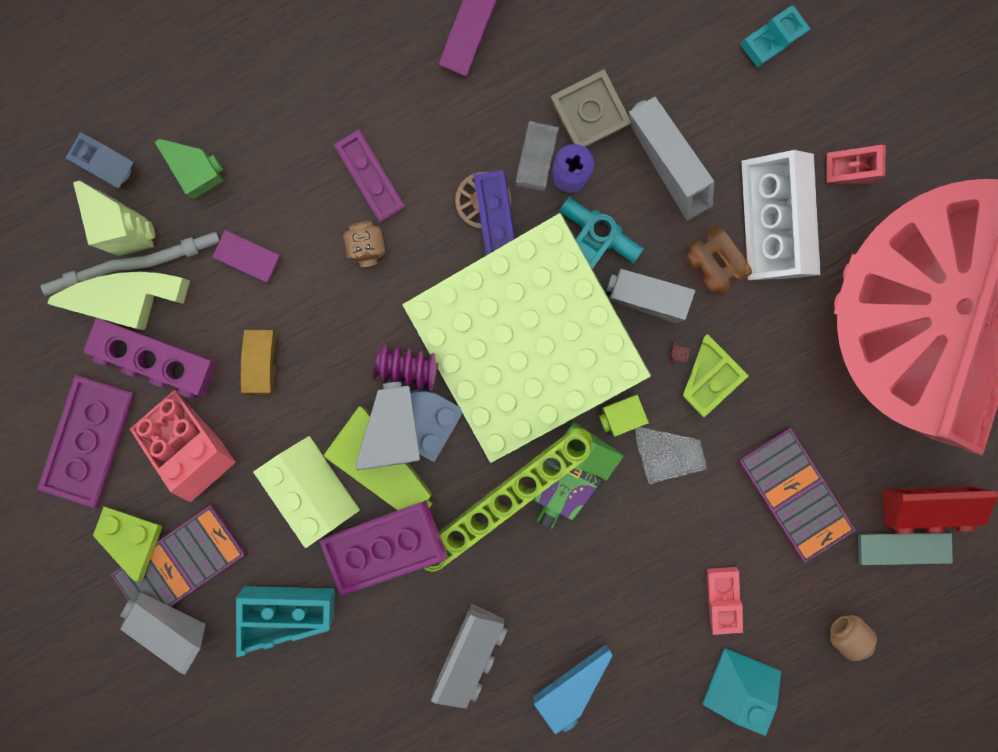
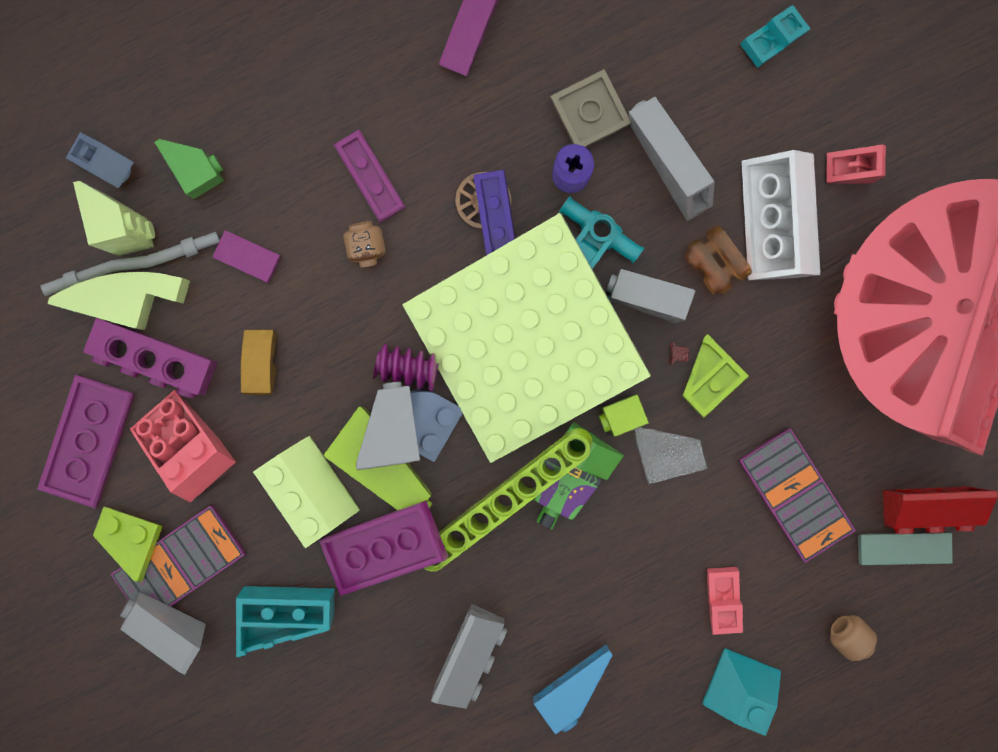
(536, 156): clear slope -> none

